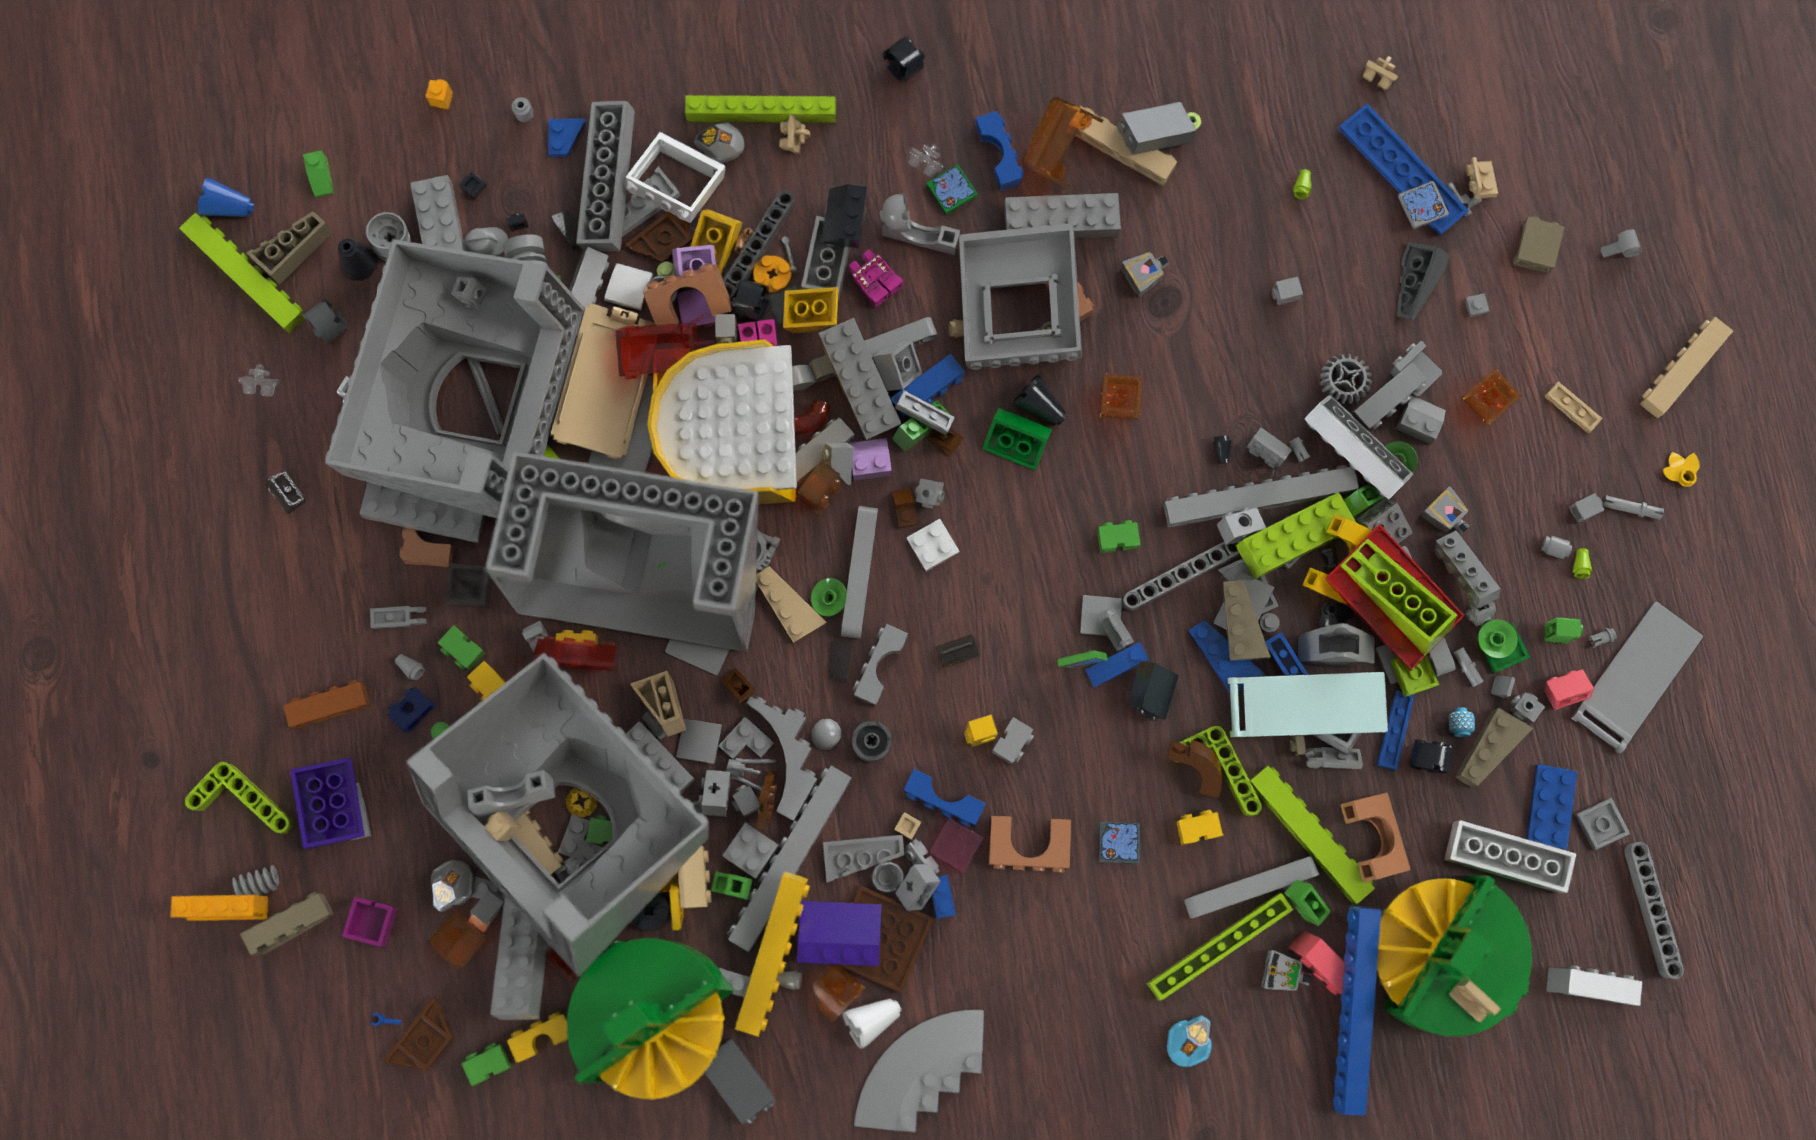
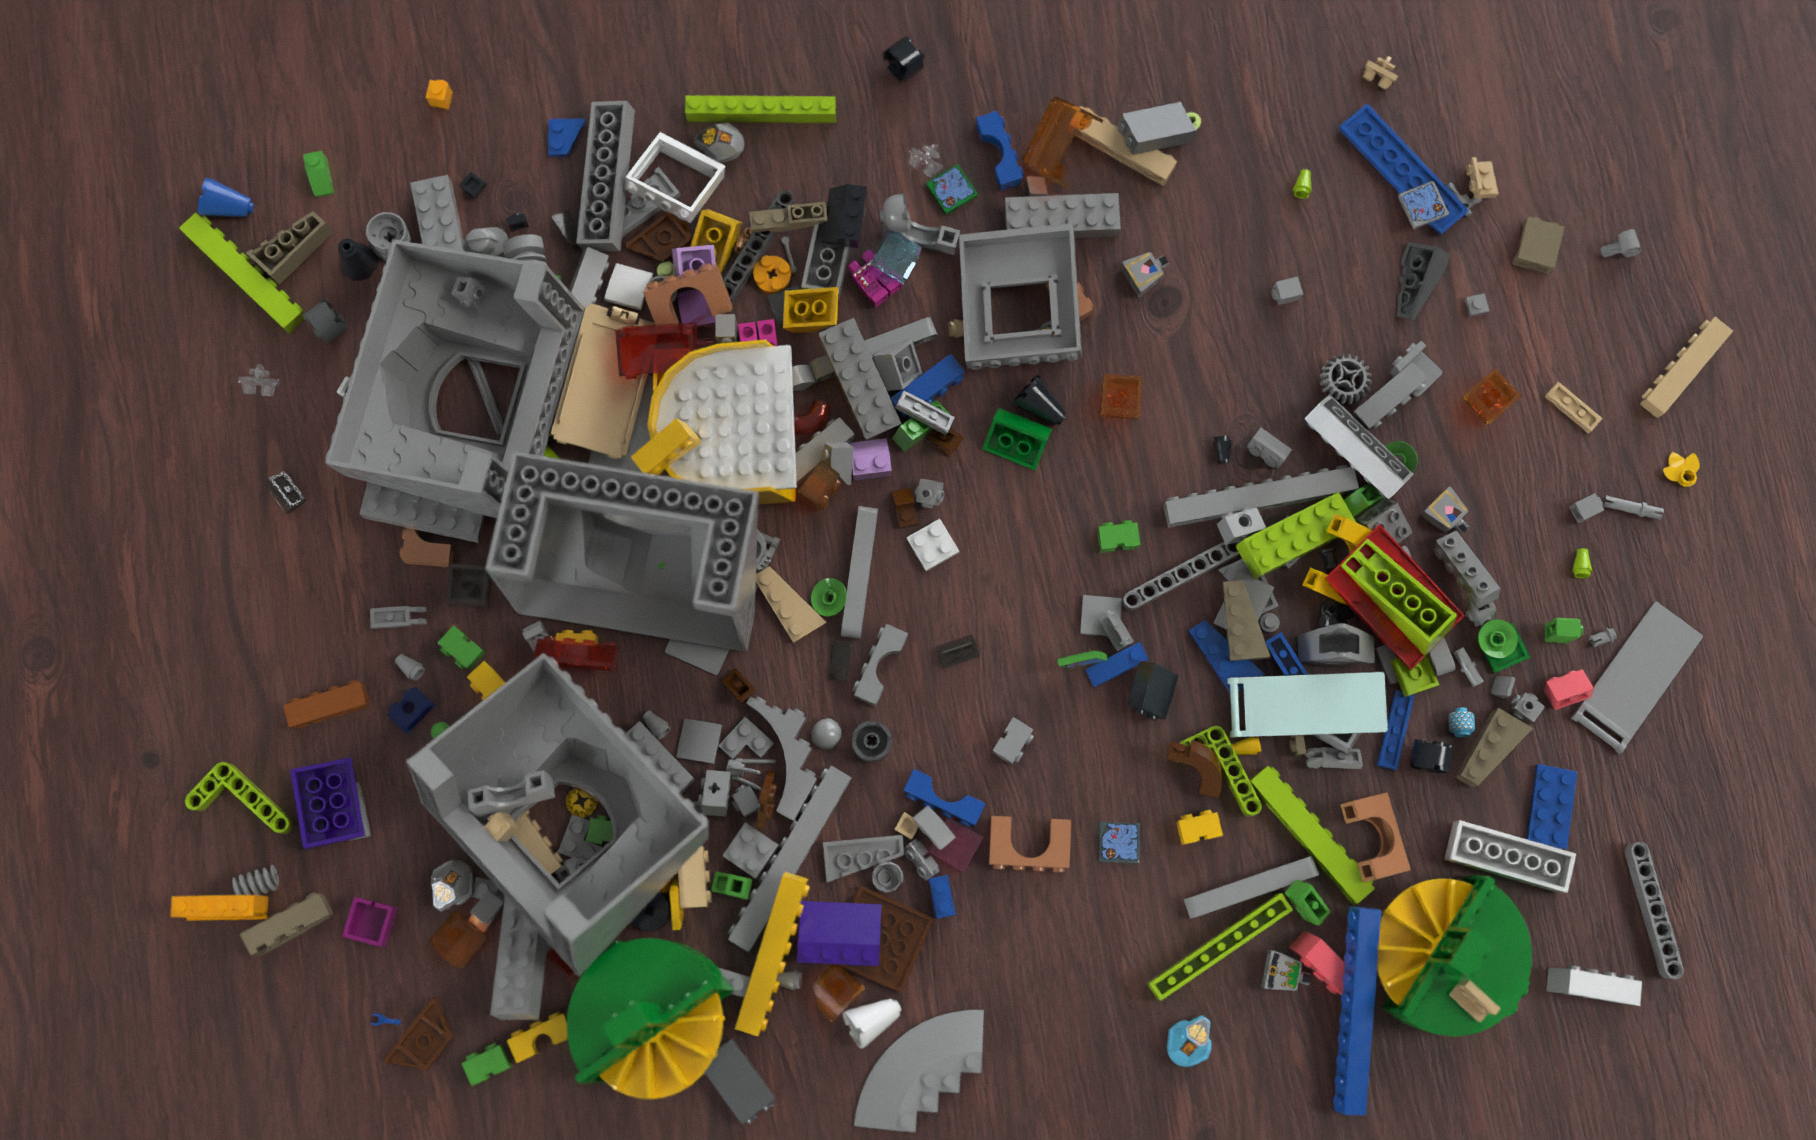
(522, 109): light grey brick -> none
(661, 701): tan wedge -> none
(666, 447): none -> yellow wedge
(750, 300): black brick -> none
(788, 218): none -> dark tan slope
(796, 135): tan hips -> none
(896, 255): none -> clear light blue slope
(917, 887): light grey brick -> none
(934, 827): none -> light grey slope
(980, 731): yellow arch -> none
(1036, 186): none -> slope
(1247, 746): none -> yellow cone
(1299, 448): light grey pin -> none
(1421, 420): light grey slope -> none
(1556, 547): light grey brick -> none
(1602, 824): light grey tile -> none

